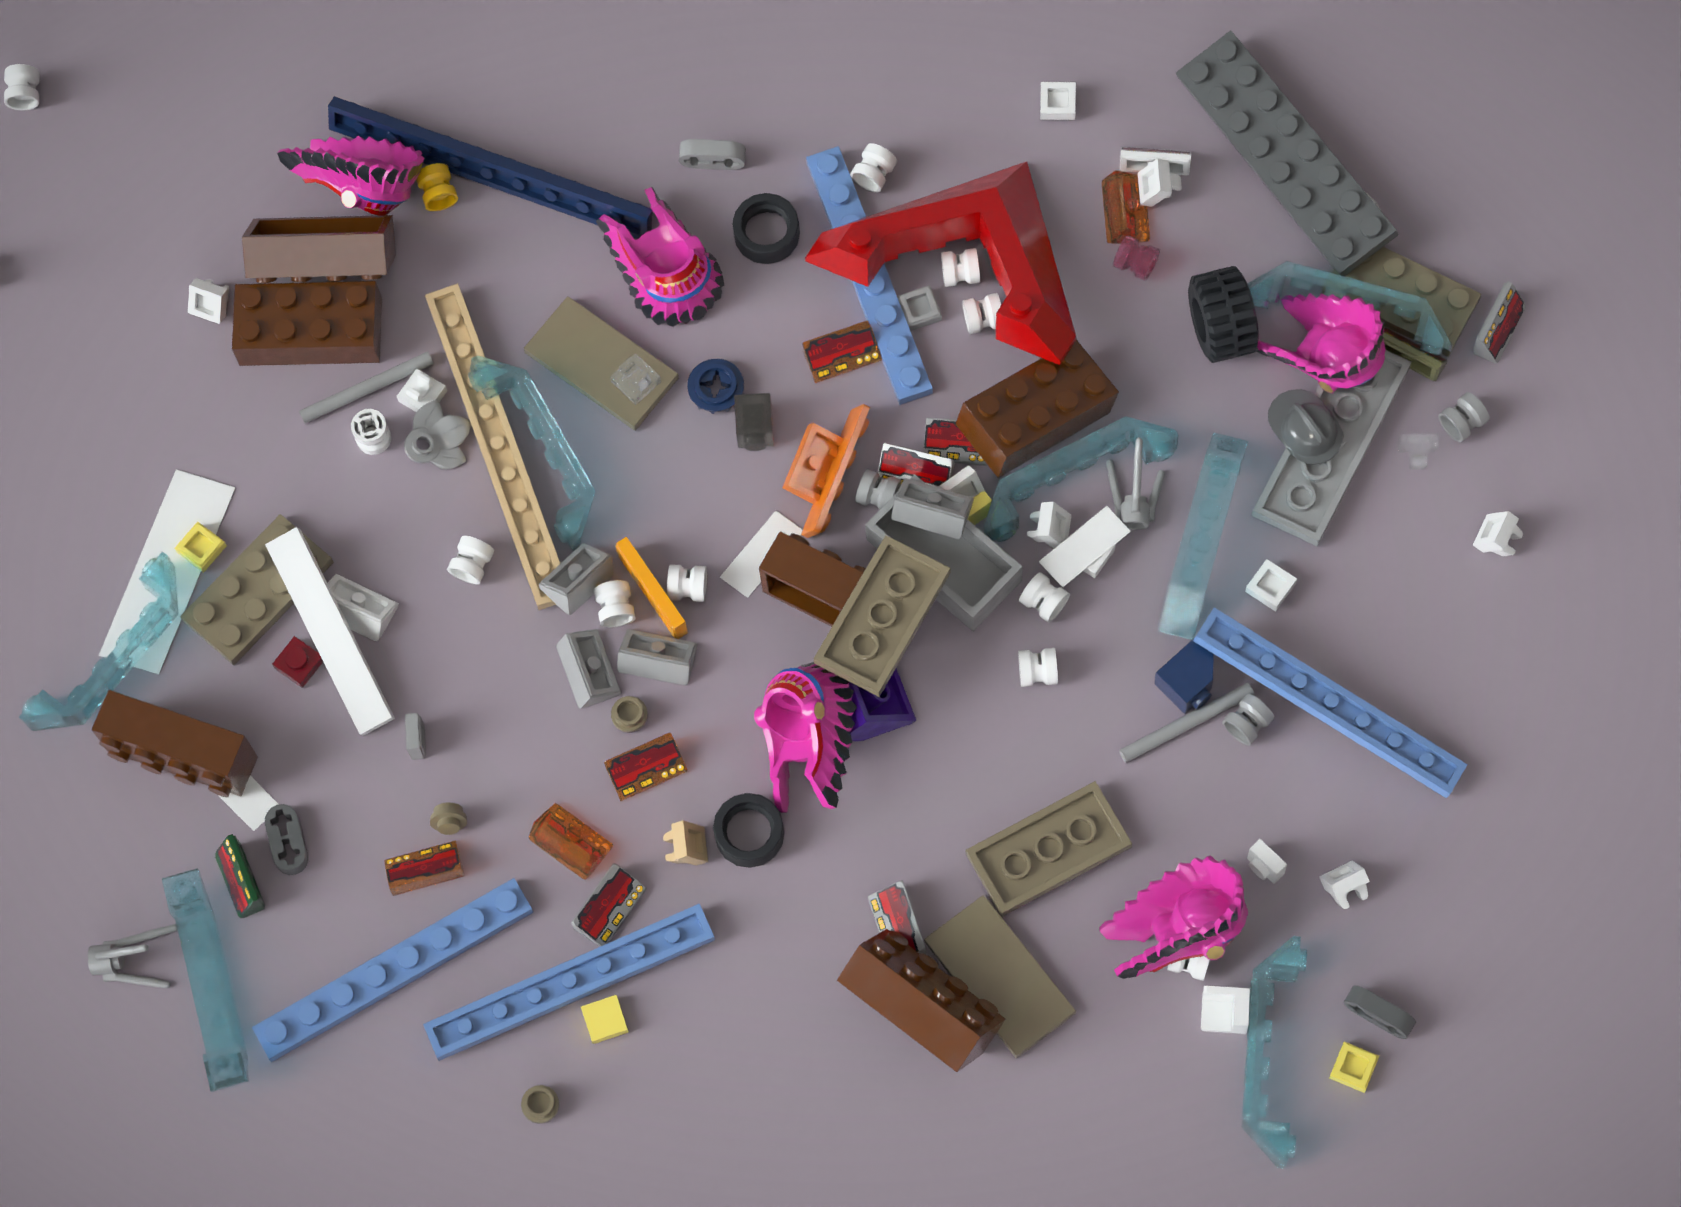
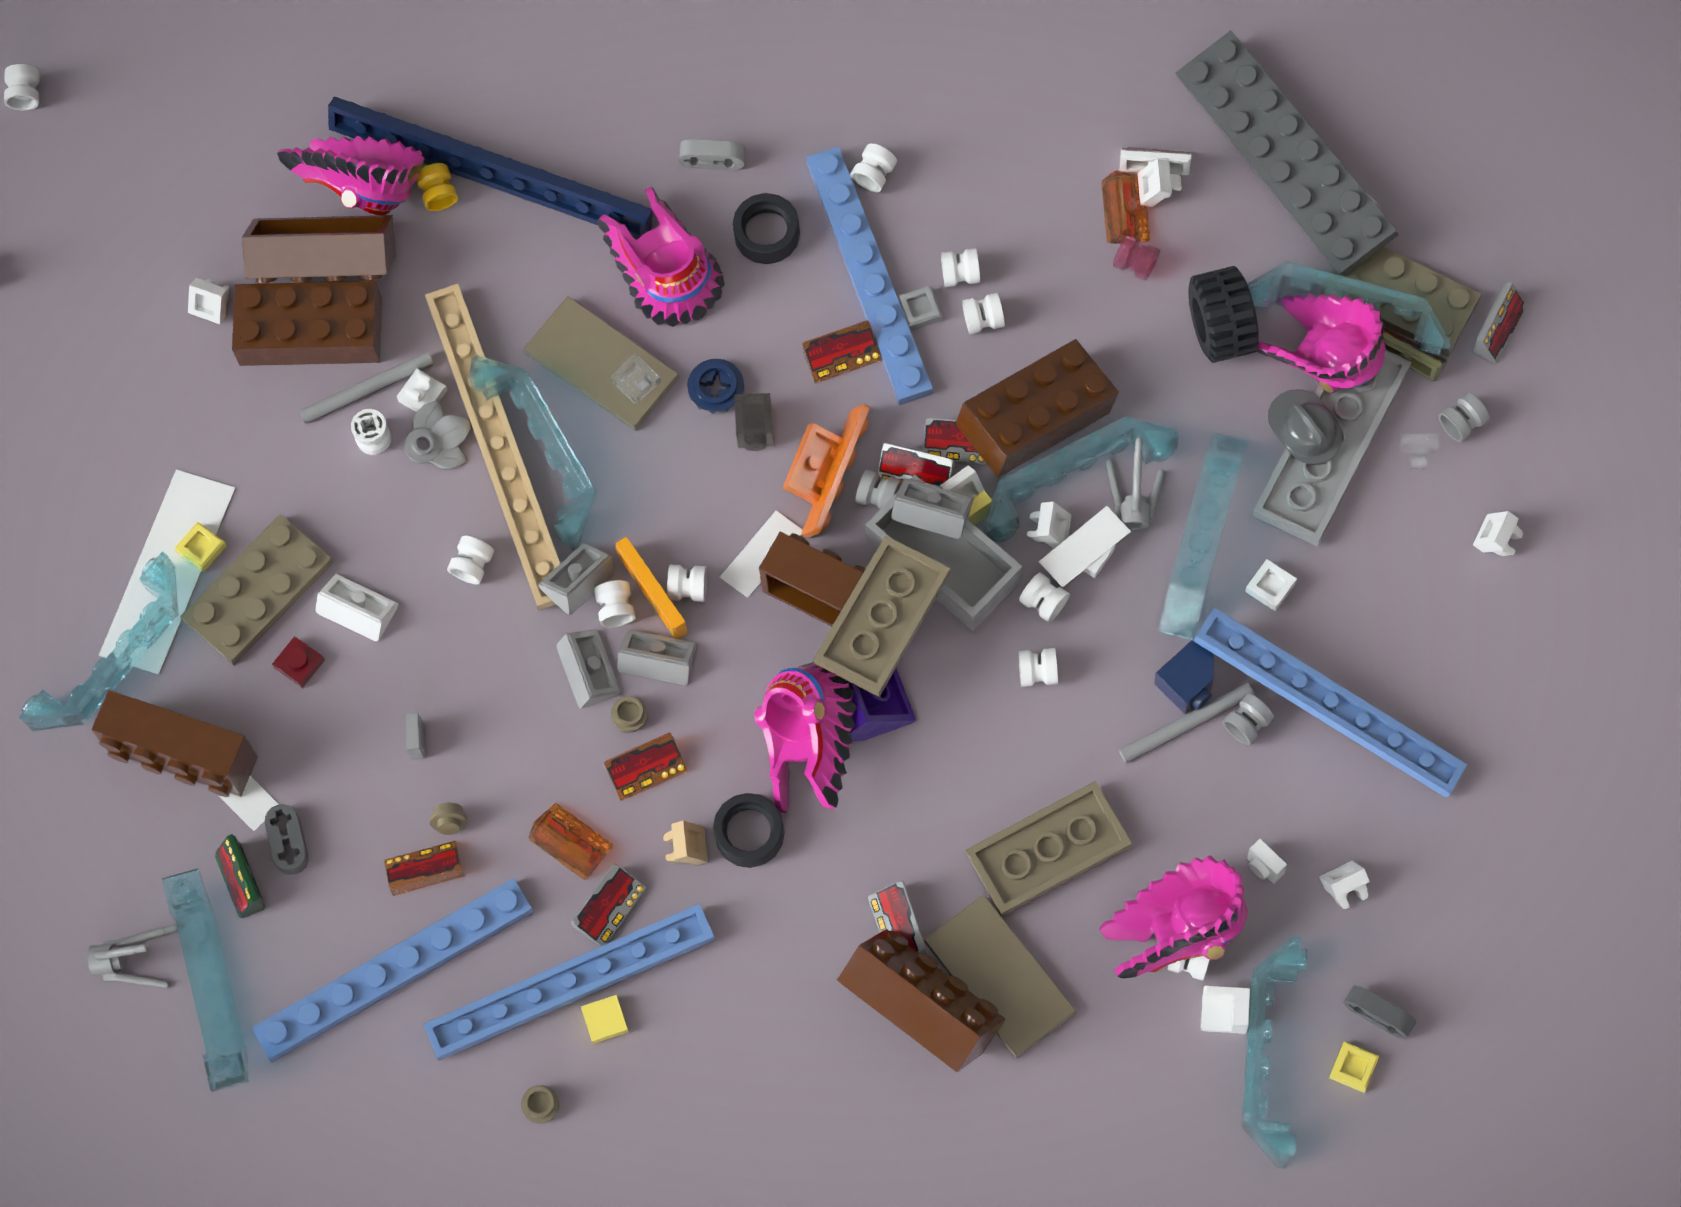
(330, 631): white tile -> none
(1010, 224): red wedge -> none
(1057, 100): white plate -> none

